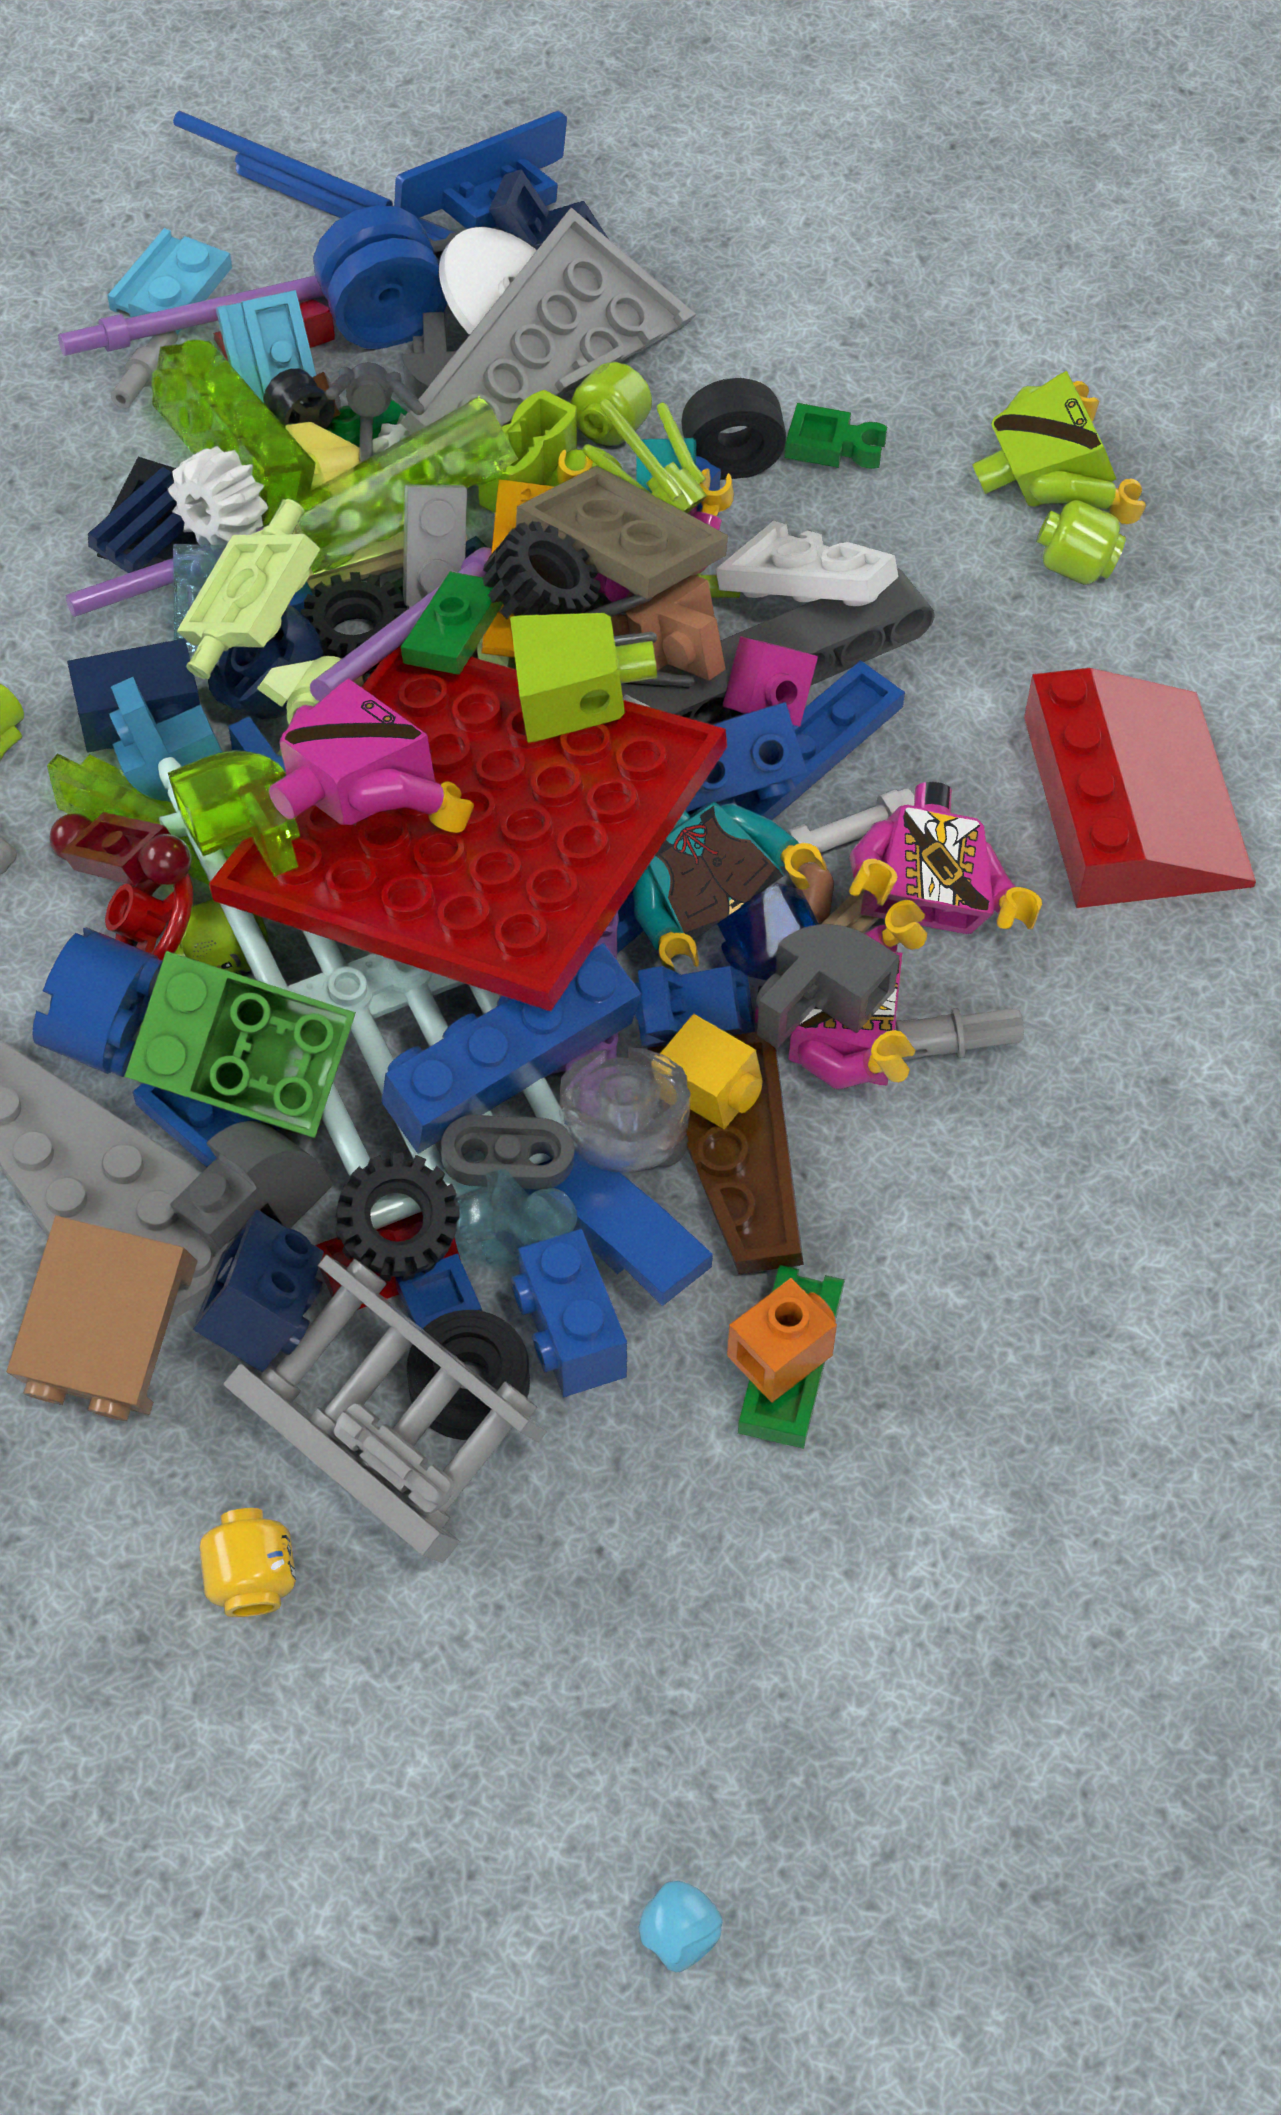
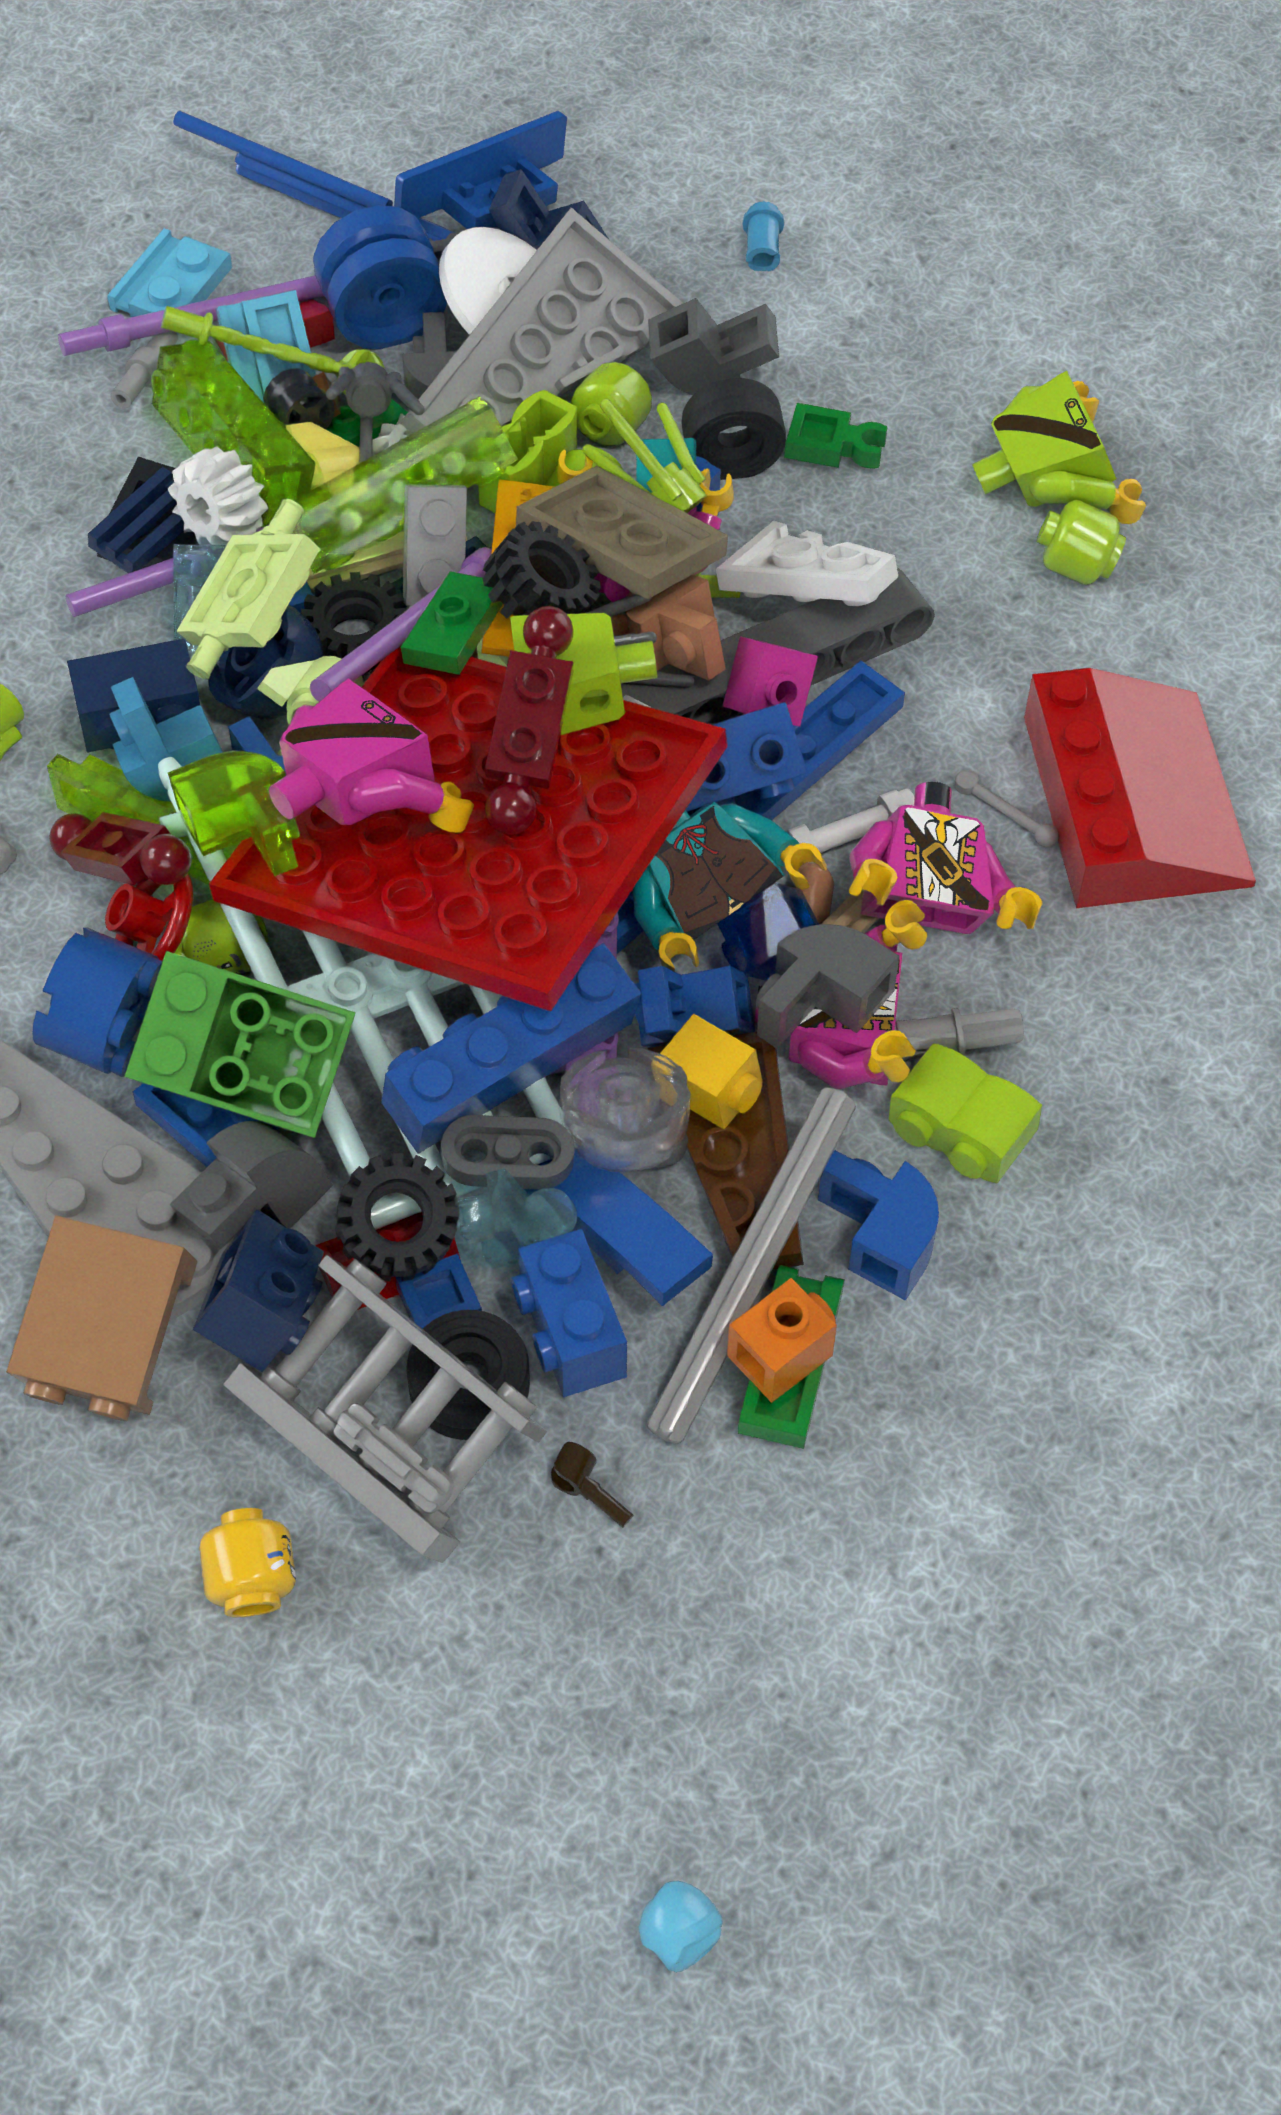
(201, 328): none -> lime piece
(529, 720): none -> dark red plate
(572, 1475): none -> dark brown hand
(697, 351): none -> dark grey brick
(751, 1264): none -> light grey axle
(763, 225): none -> dark azure pin
(895, 1216): none -> blue brick
(964, 1113): none -> lime brick
(967, 783): none -> light grey hinge

